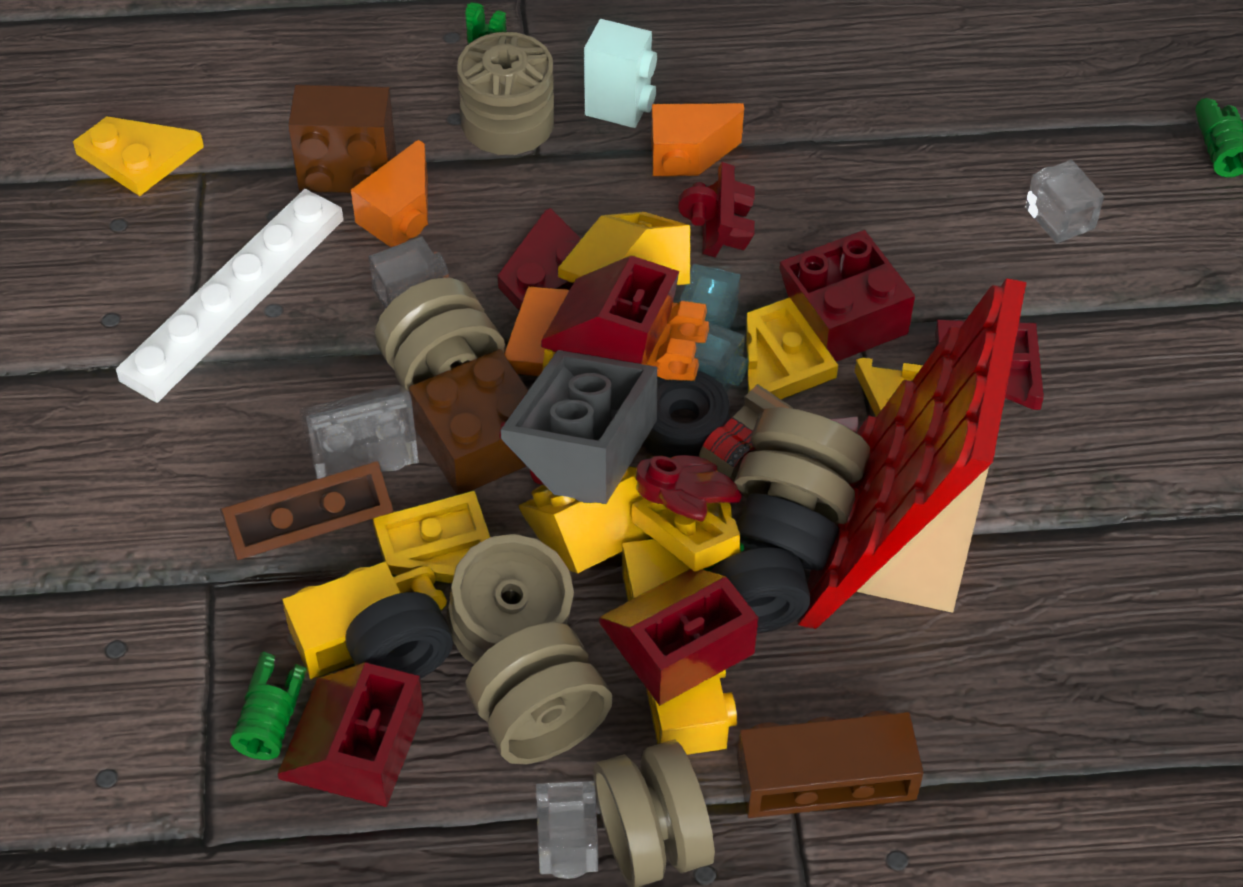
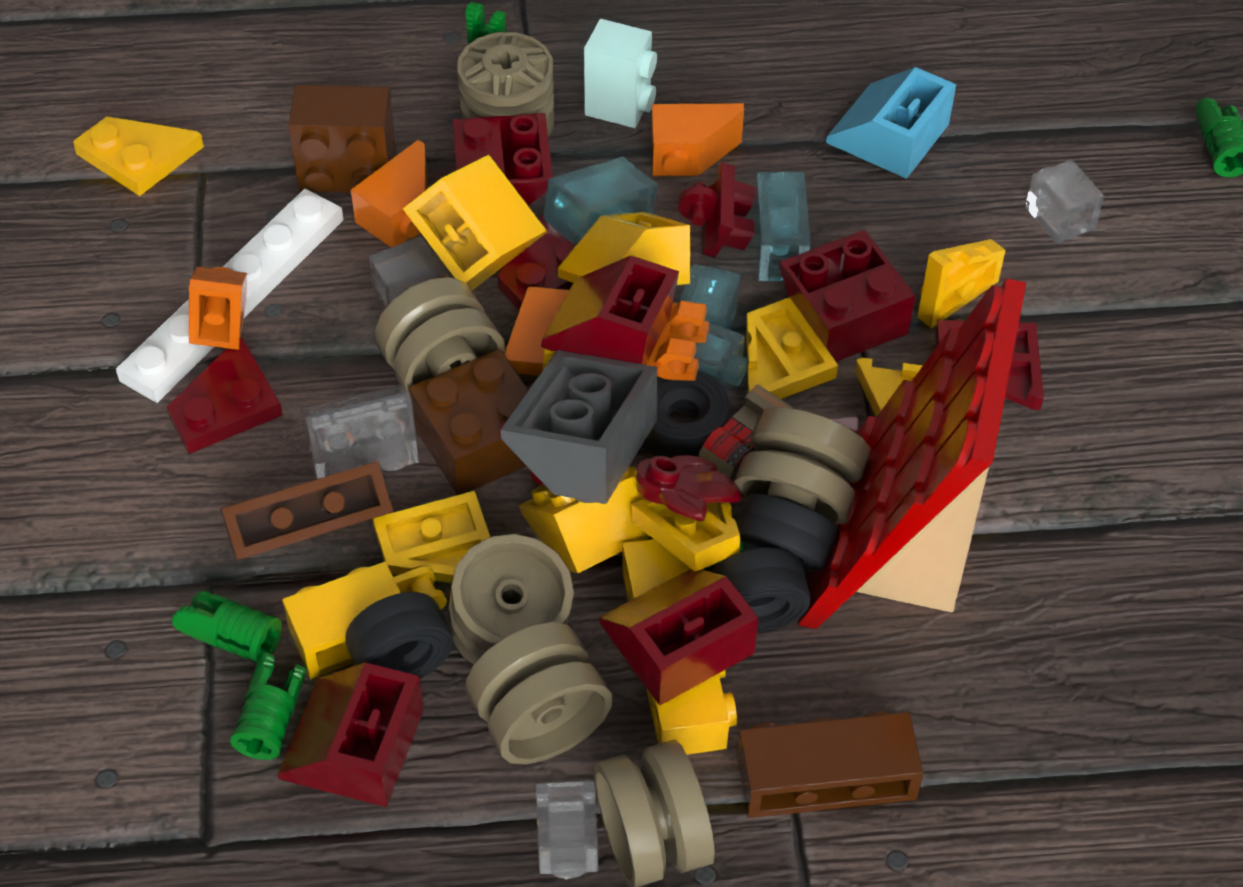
(217, 307): none -> orange slope
(223, 401): none -> dark red wing
(229, 625): none -> green hinge
(475, 221): none -> yellow slope
(516, 145): none -> dark red slope
(606, 188): none -> clear light blue brick
(779, 221): none -> clear light blue brick
(896, 120): none -> medium azure slope
(957, 277): none -> yellow wing

